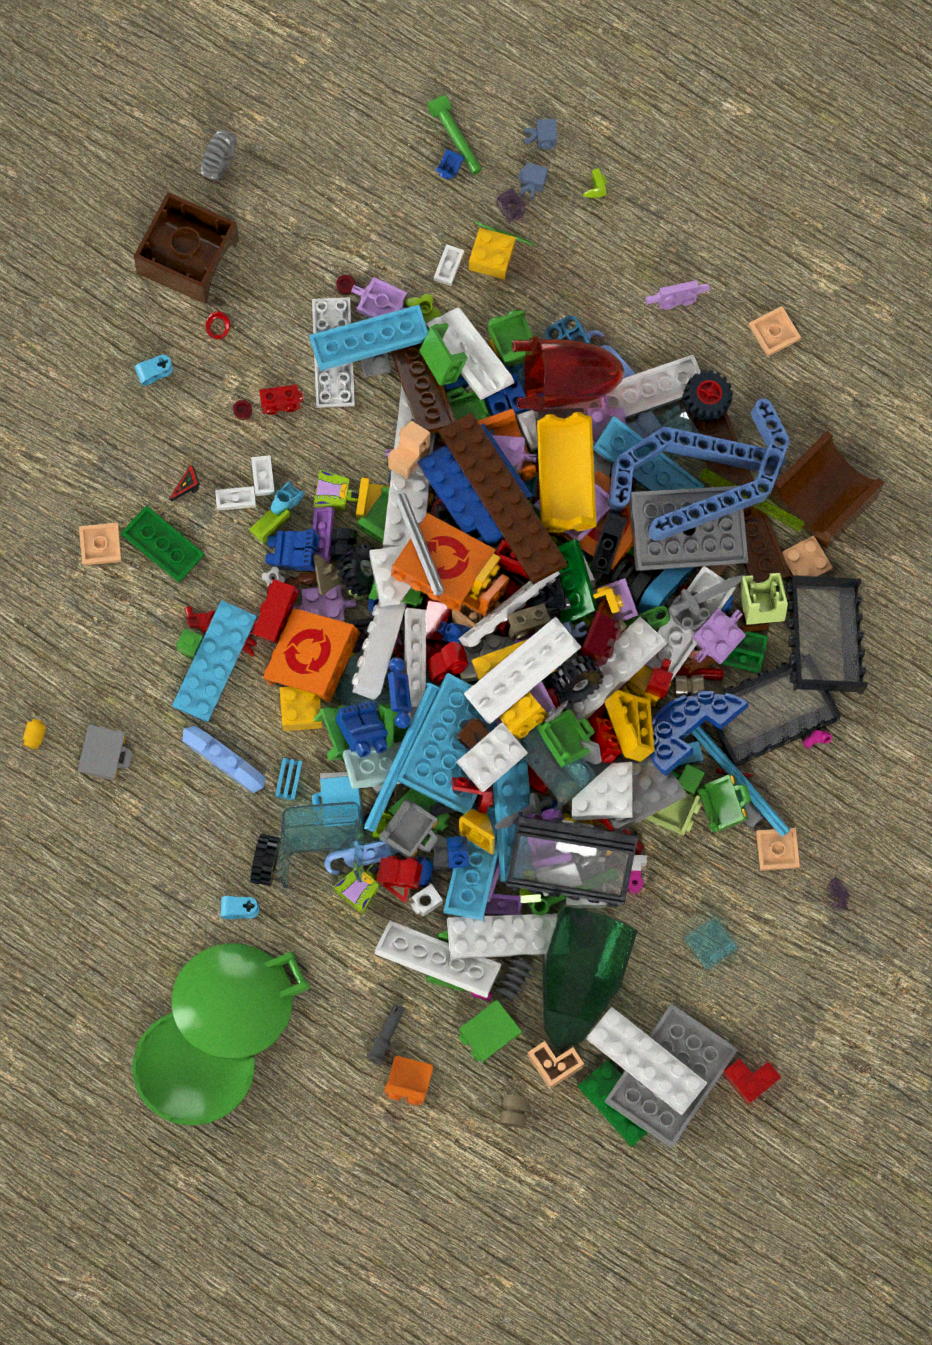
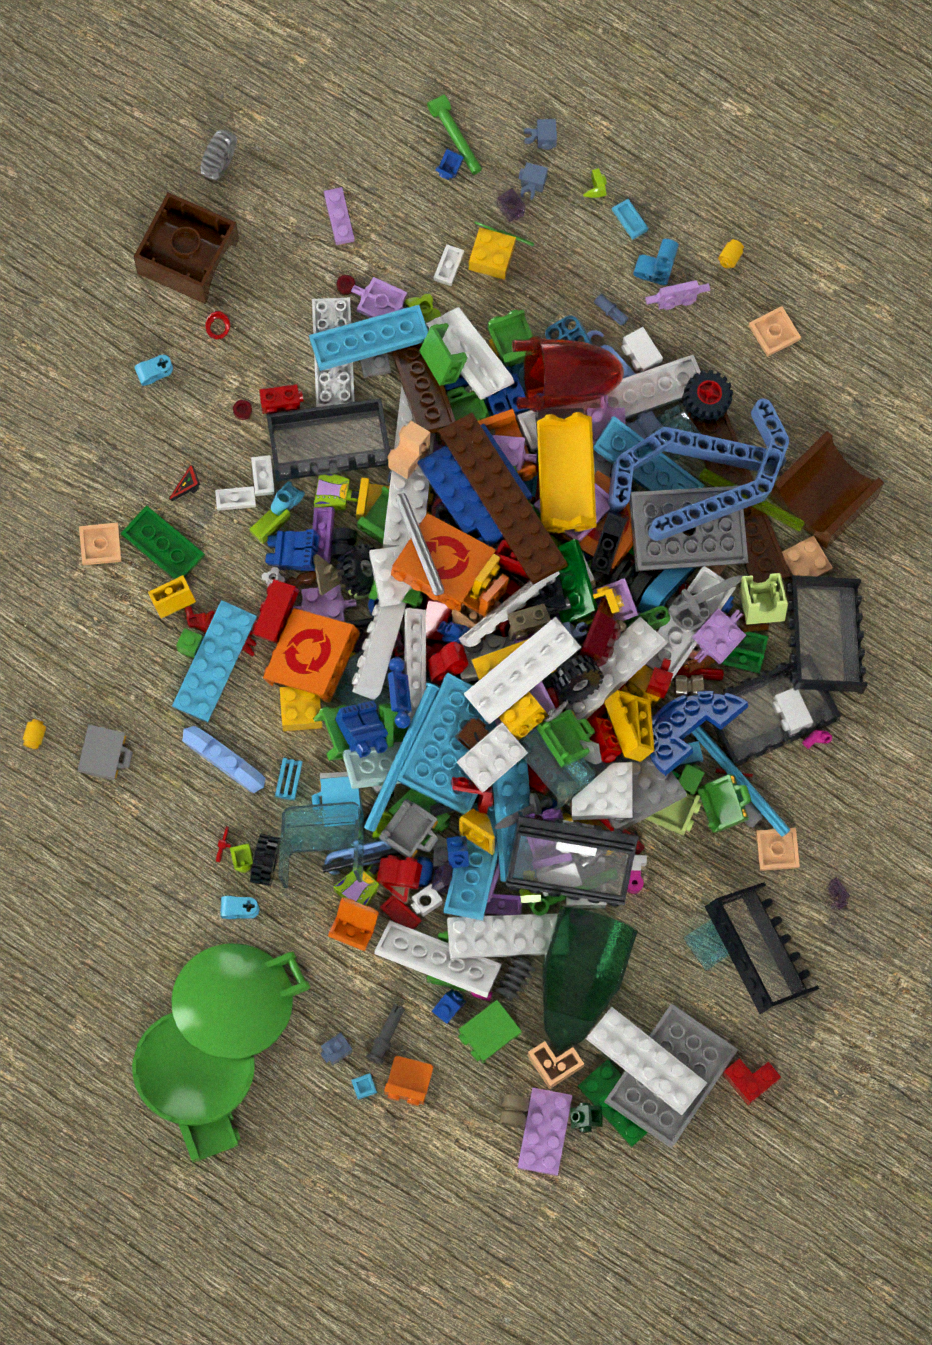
(171, 597): none -> yellow brick
(210, 1138): none -> bright green panel
(222, 844): none -> red piece
(242, 857): none -> lime plate
(328, 439): none -> clear window
(335, 1049): none -> sand blue brick
(339, 216): none -> lavender plate
(354, 924): none -> orange bracket
(364, 1086): none -> medium azure tile
(366, 858): none -> black piece
(400, 913): none -> red tile
(442, 878): none -> clear purple bracket
(449, 1005): none -> blue bracket
(544, 1131): none -> lavender plate
(586, 1117): none -> dark green brick
(611, 309): none -> sand blue axle
(630, 219): none -> medium azure tile
(641, 350): none -> white brick
(660, 268): none -> dark azure beam
(731, 254): none -> yellow brick
(758, 948): none -> window
(792, 711): none -> white brick

